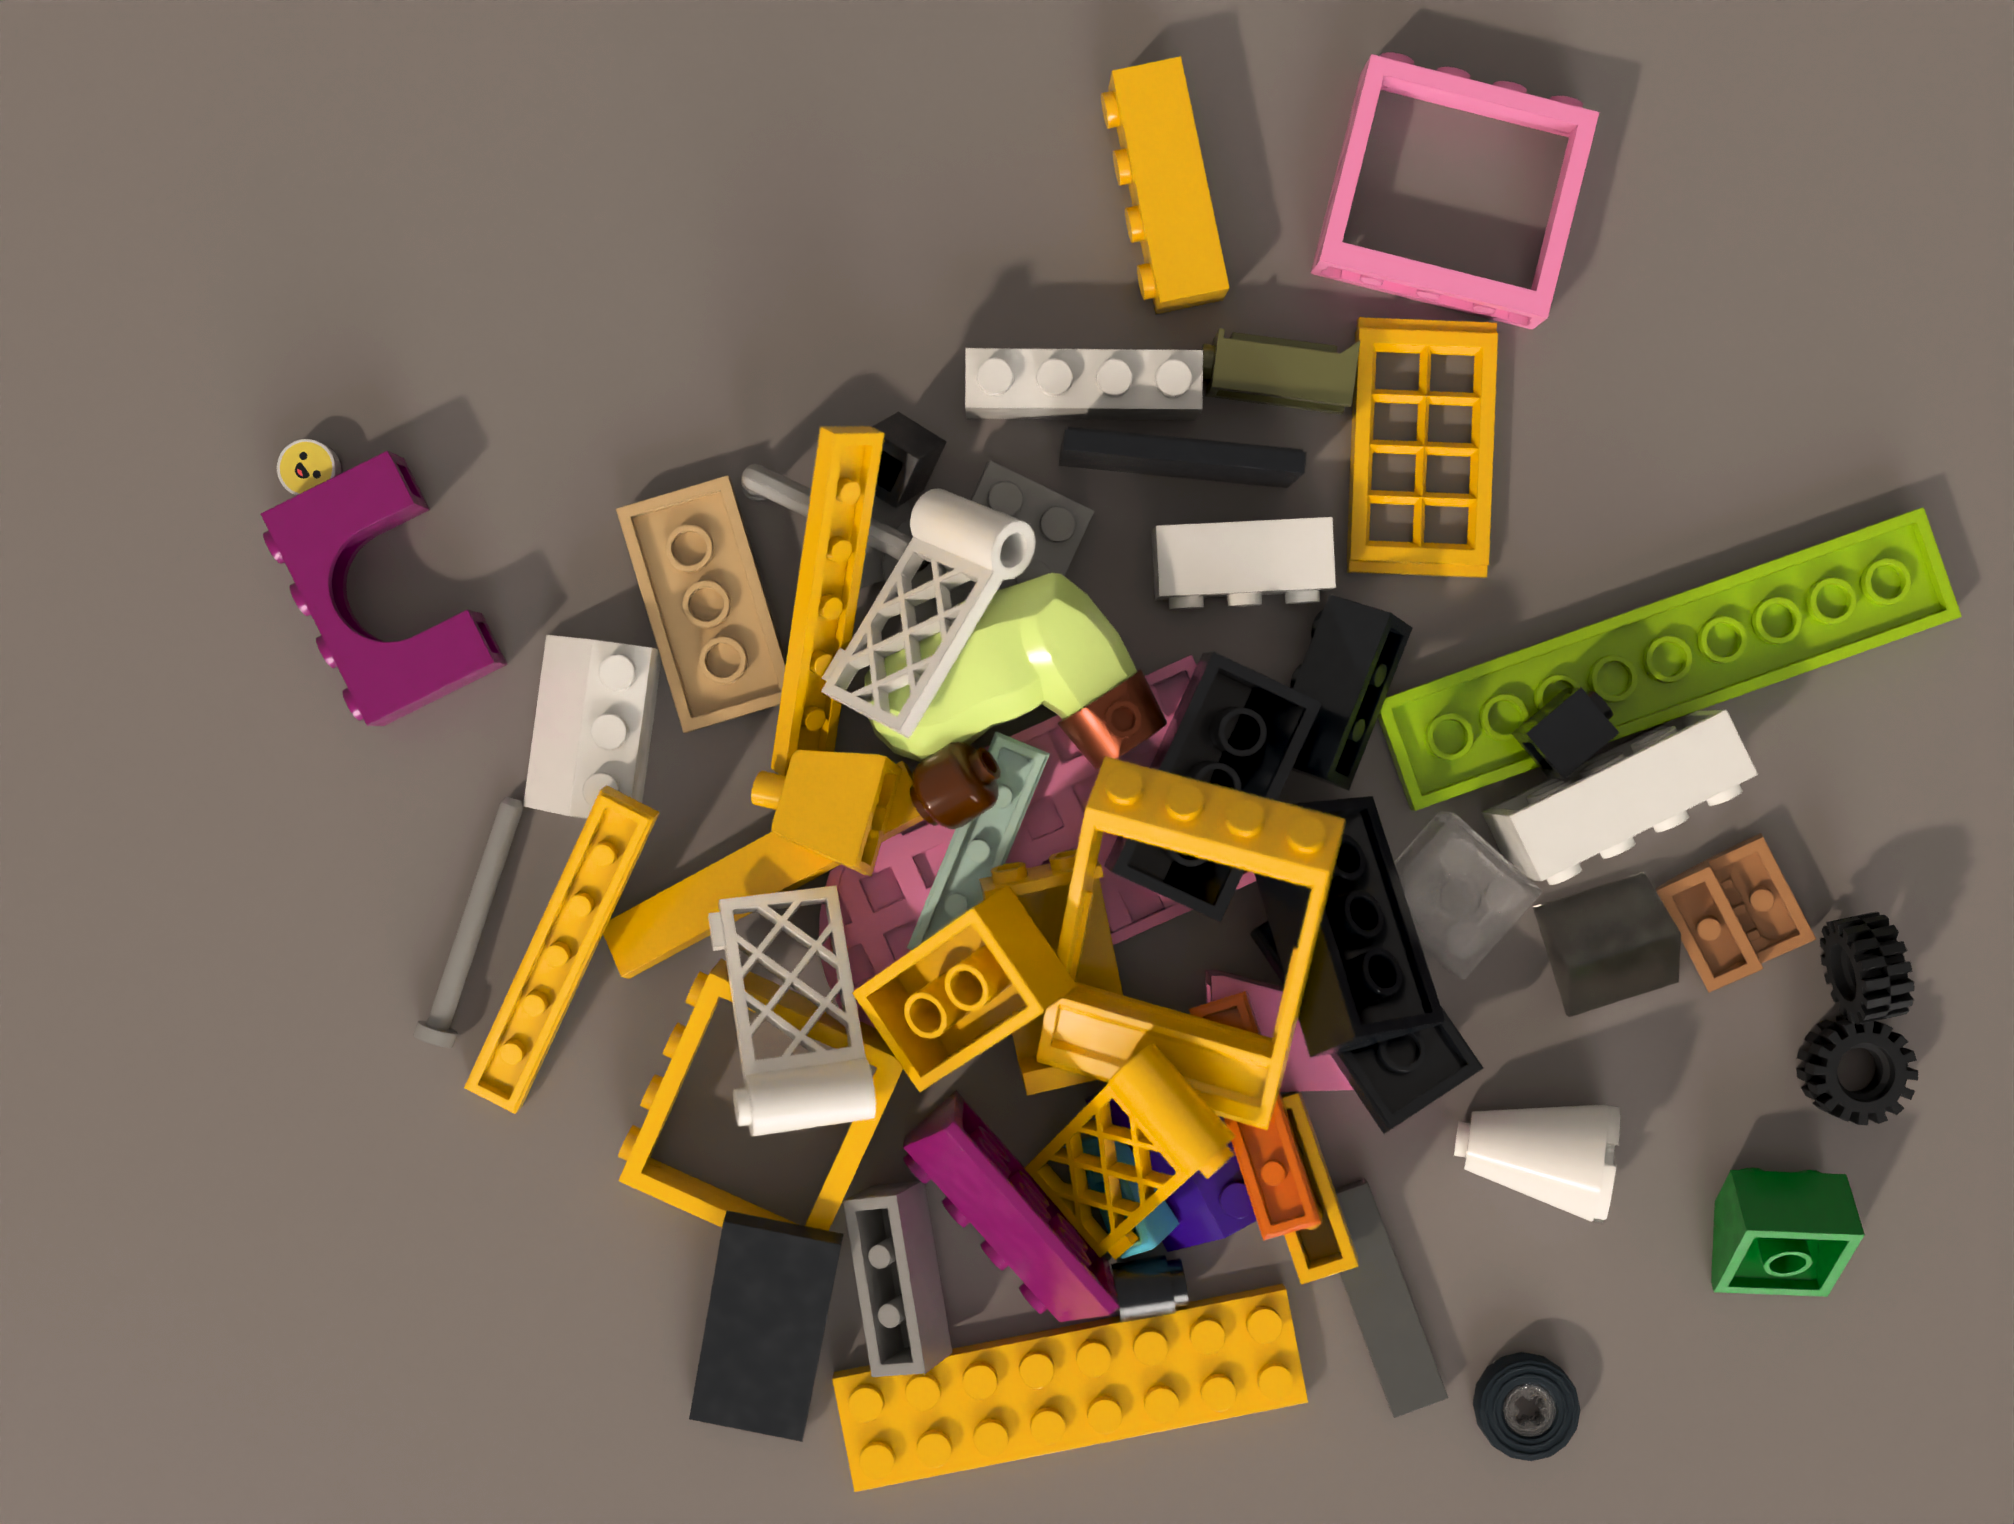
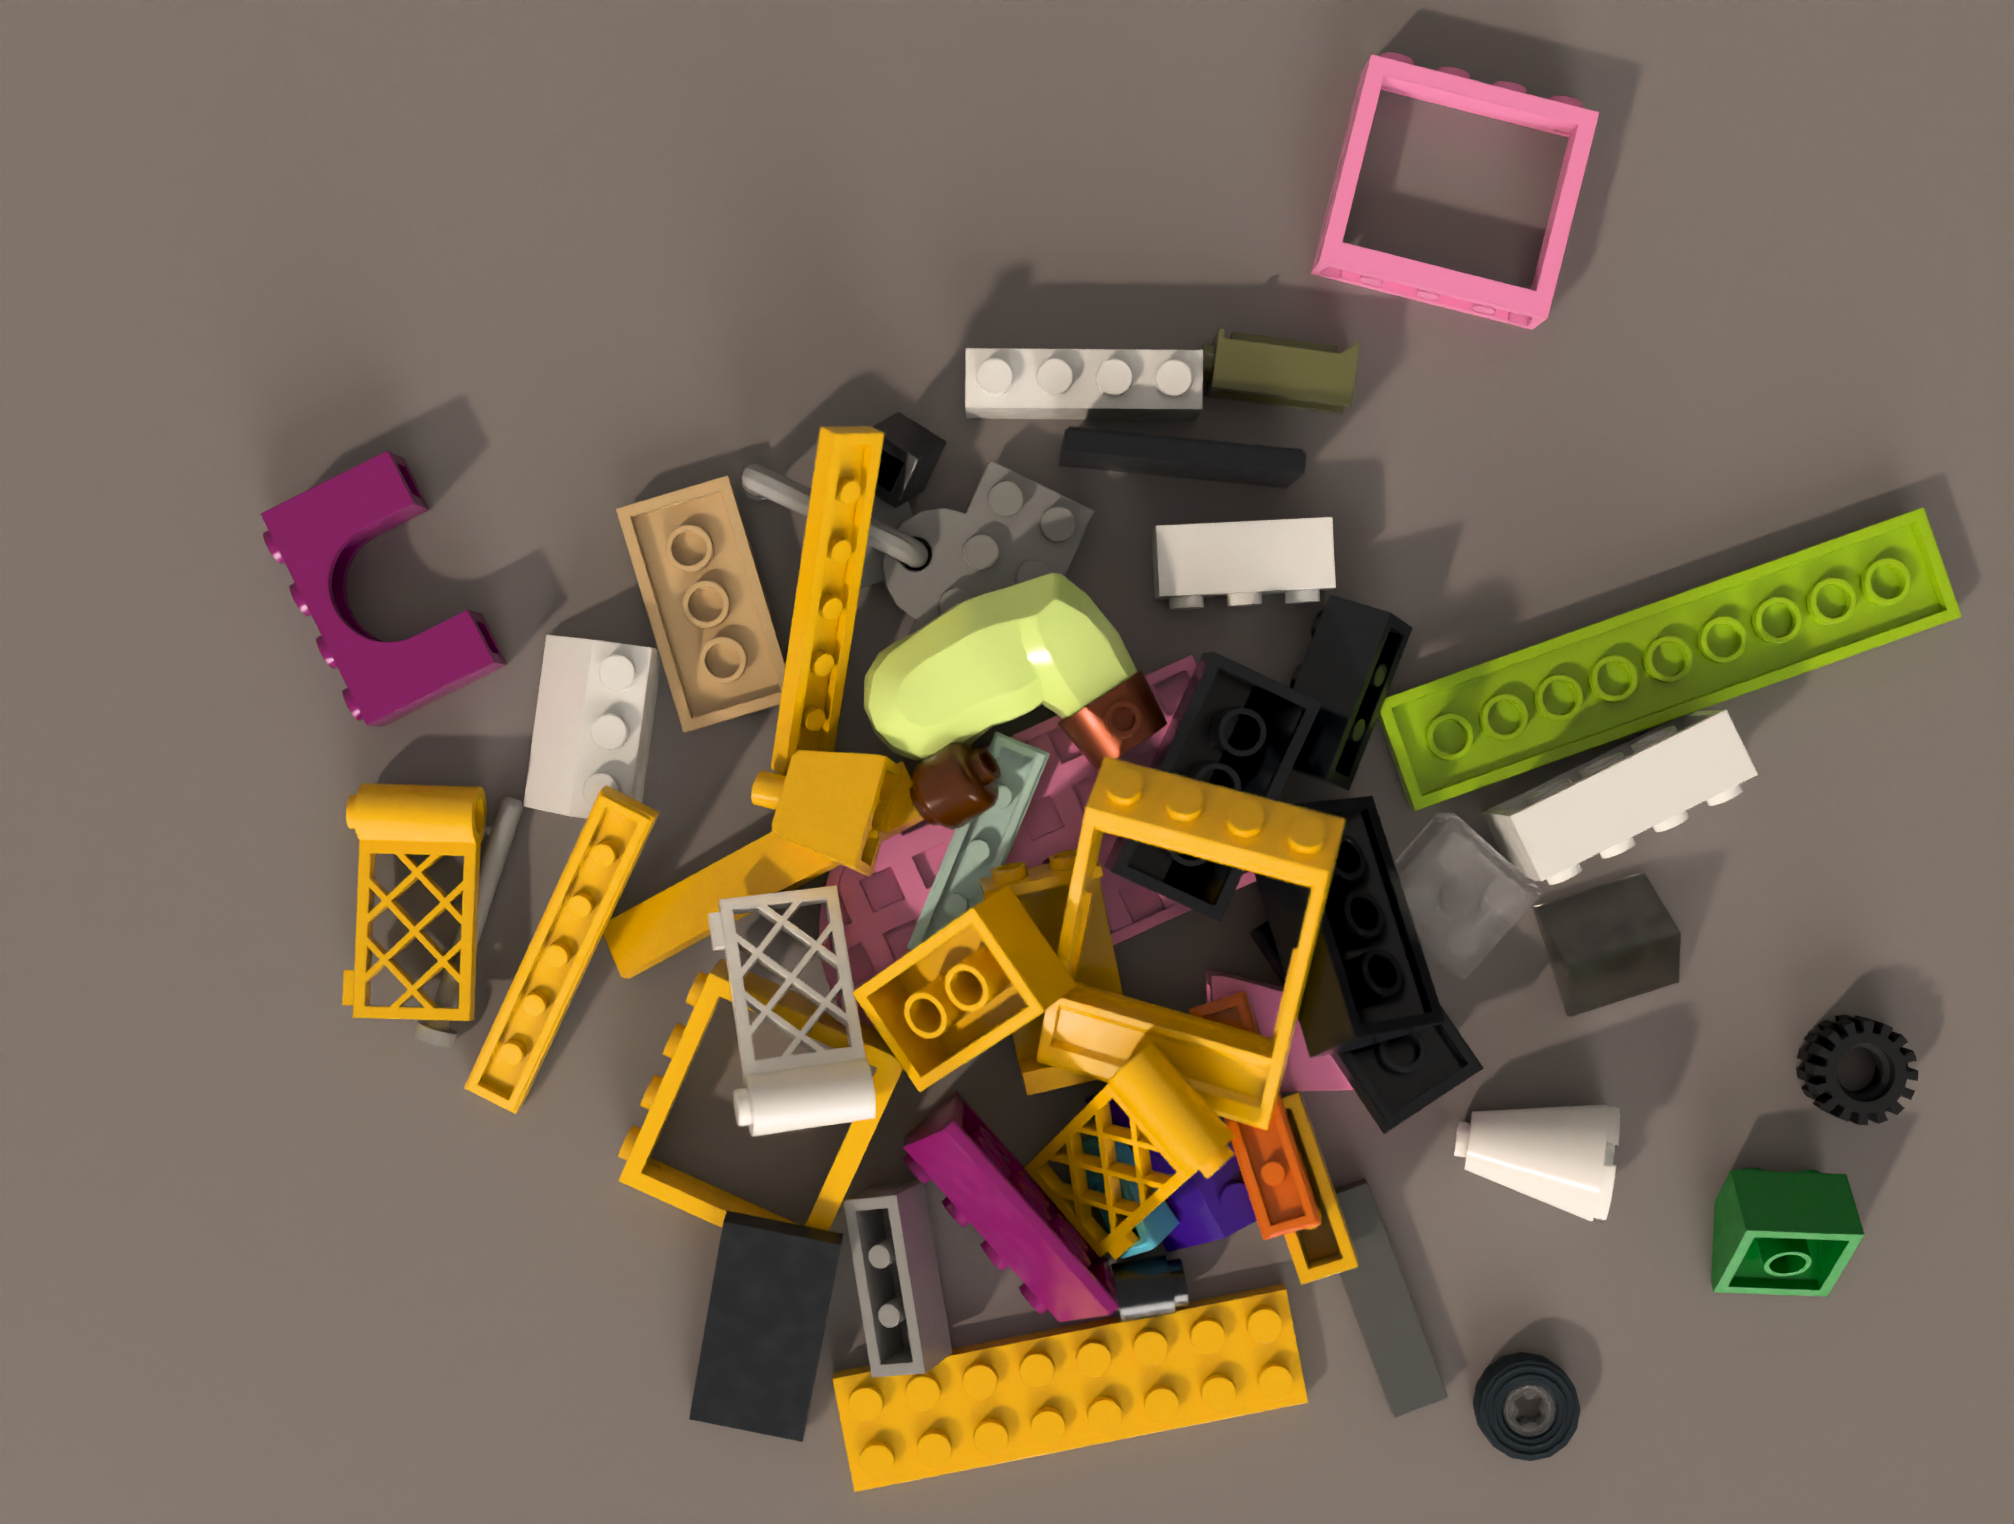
(306, 465): light yellow tile -> none
(415, 822): none -> yellow piece
(954, 537): white piece -> none
(1166, 185): yellow brick -> none
(1423, 338): yellow piece -> none
(1567, 731): black brick -> none
(1735, 912): medium nougat slope -> none
(1866, 968): black tyre -> none

